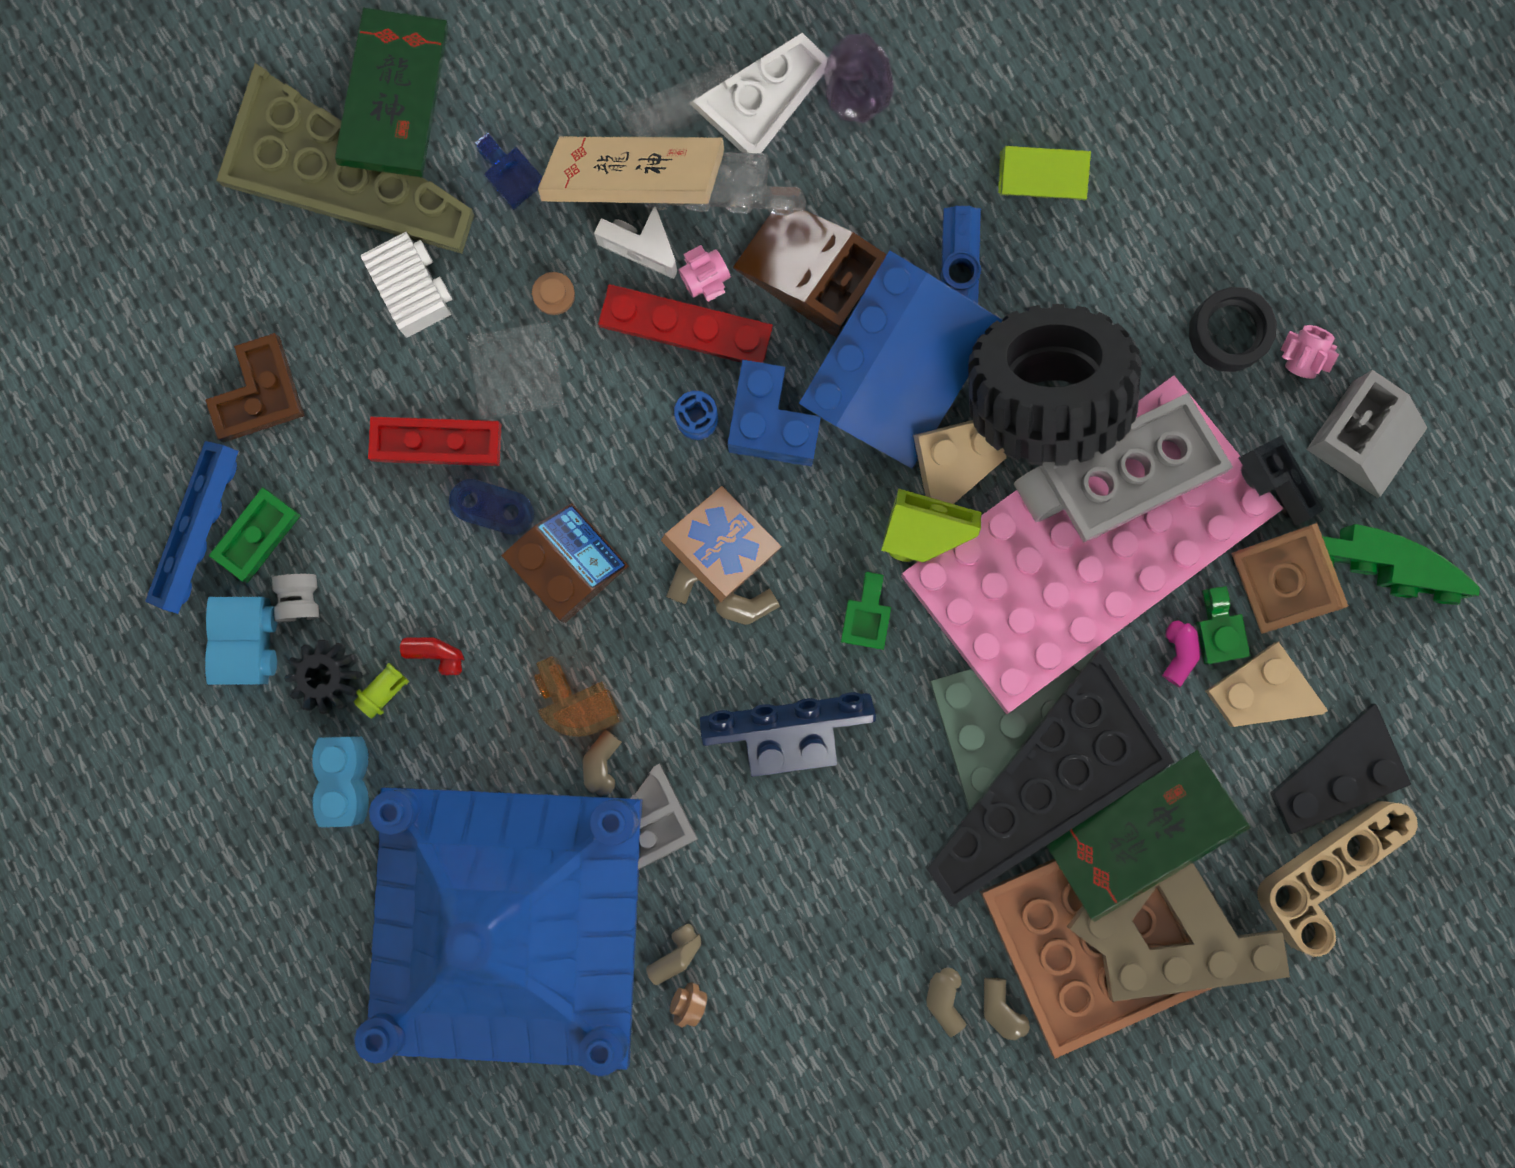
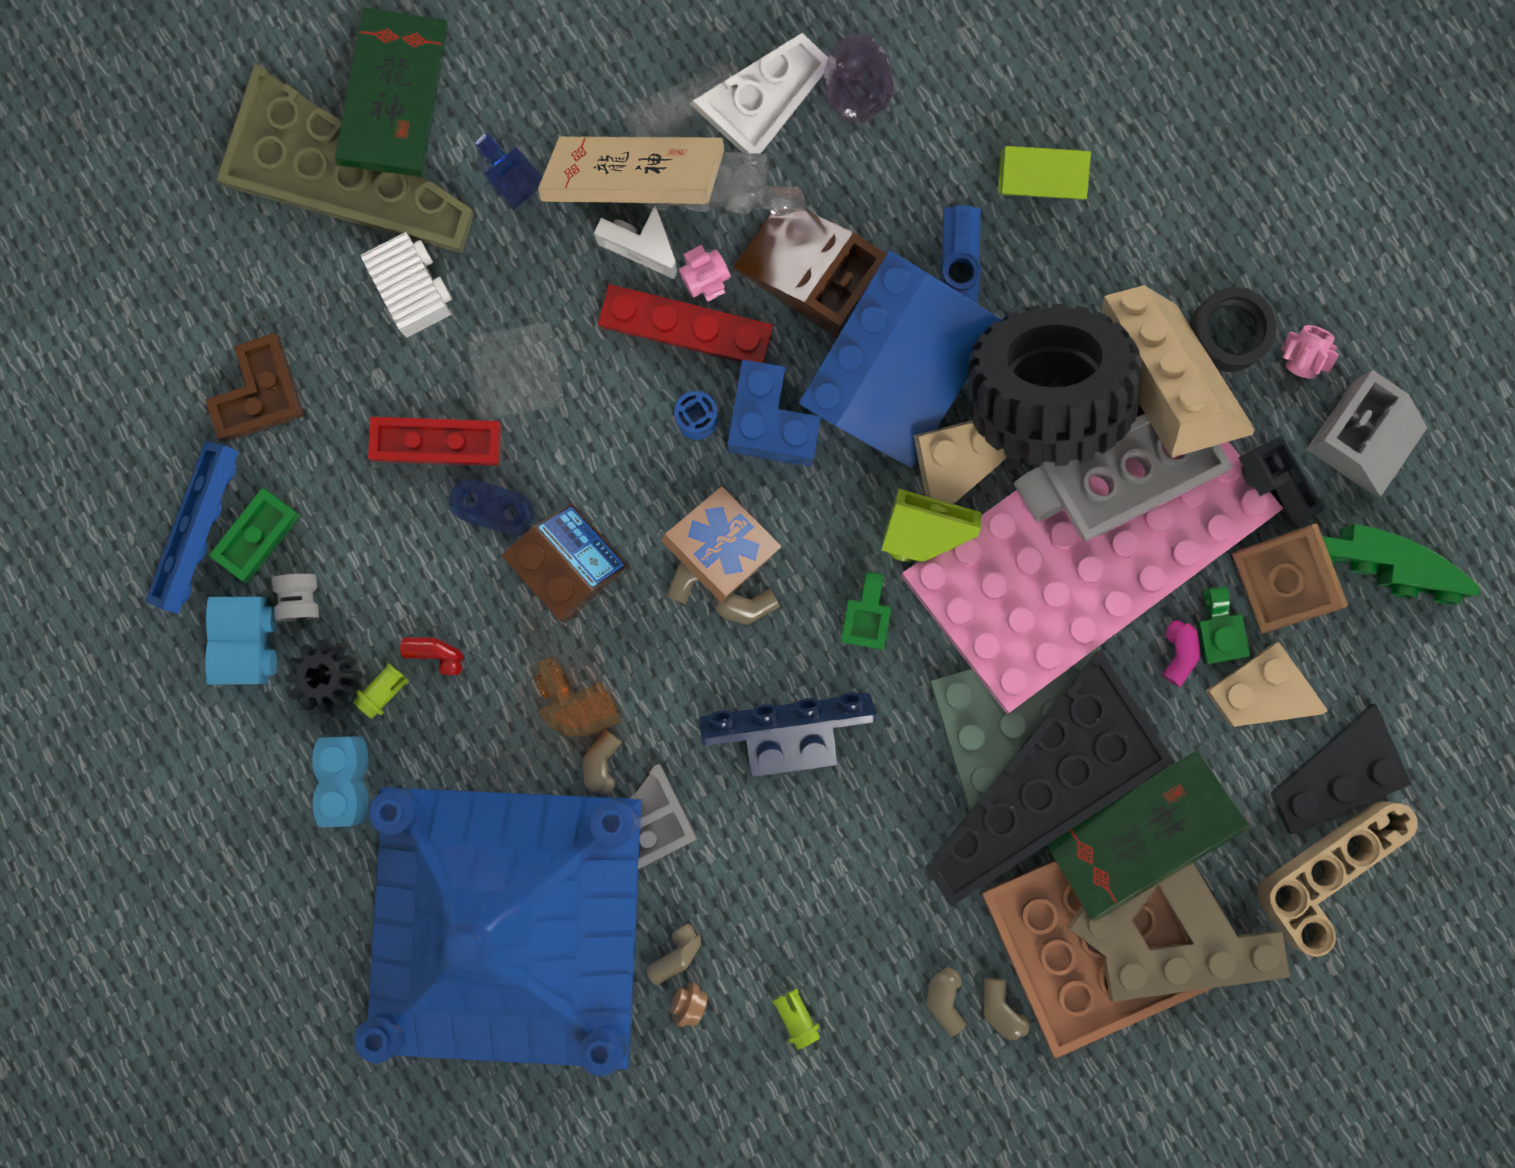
(553, 293): medium nougat plate -> none
(797, 1021): none -> lime pin
(1178, 379): none -> tan slope

